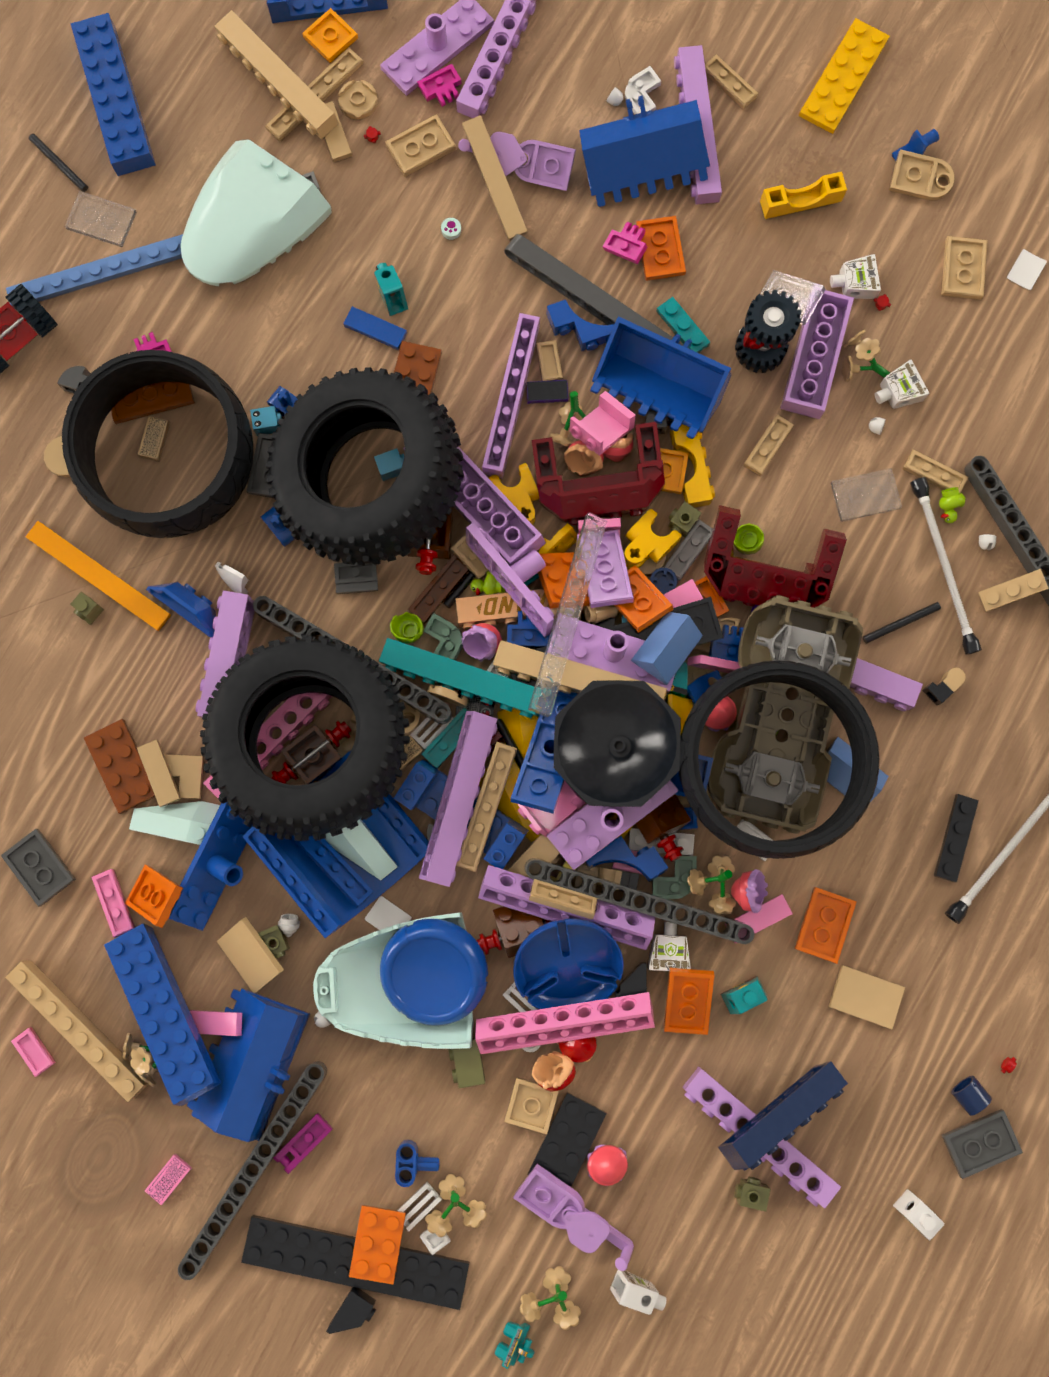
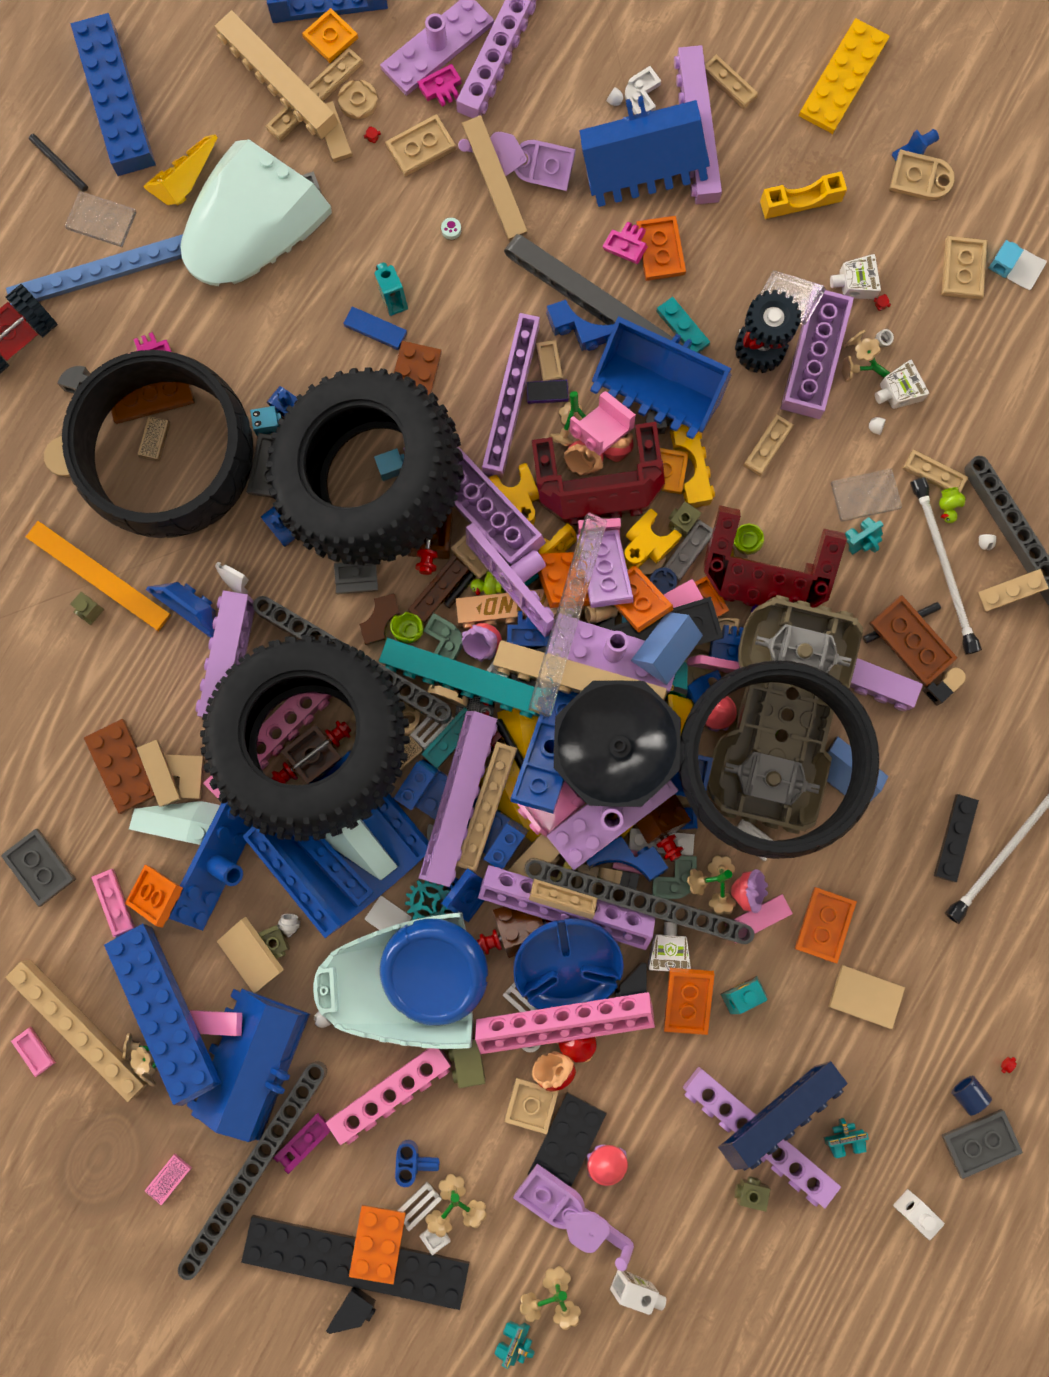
(176, 182): none -> yellow wedge
(339, 1122): none -> bright pink brick
(374, 628): none -> reddish brown tile
(419, 906): none -> teal gear
(464, 895): none -> blue tile
(837, 1142): none -> teal hips
(867, 538): none -> teal hips
(885, 335): none -> white hinge
(913, 640): none -> dark orange plate
(1006, 258): none -> medium azure brick

